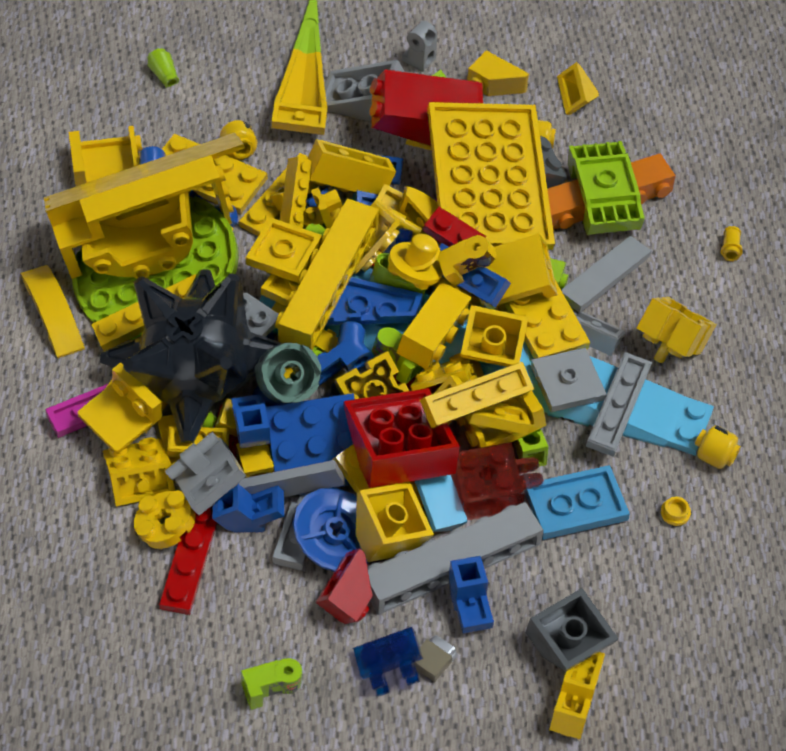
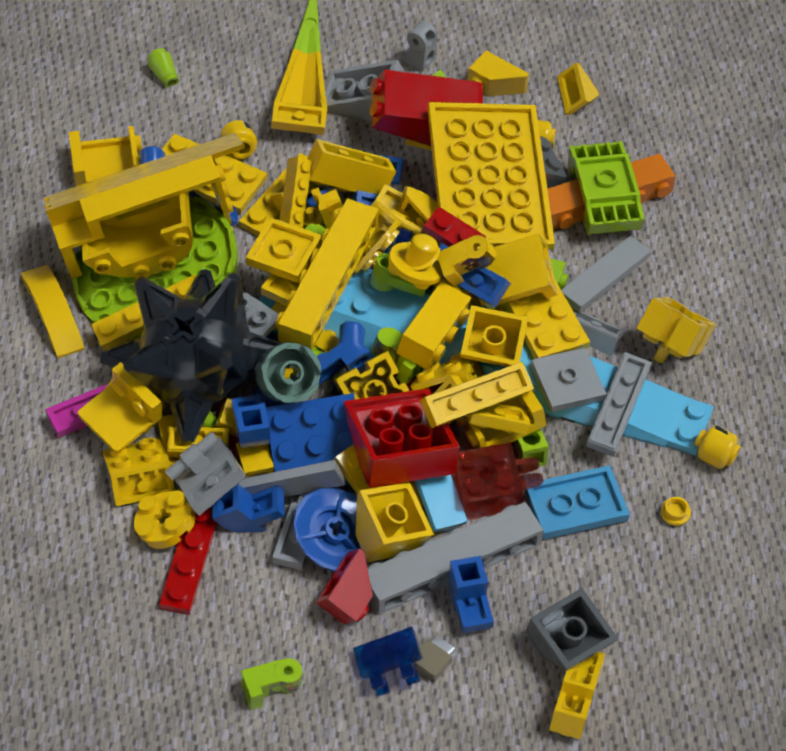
(375, 304): blue wing -> none
(731, 249): yellow pin -> none

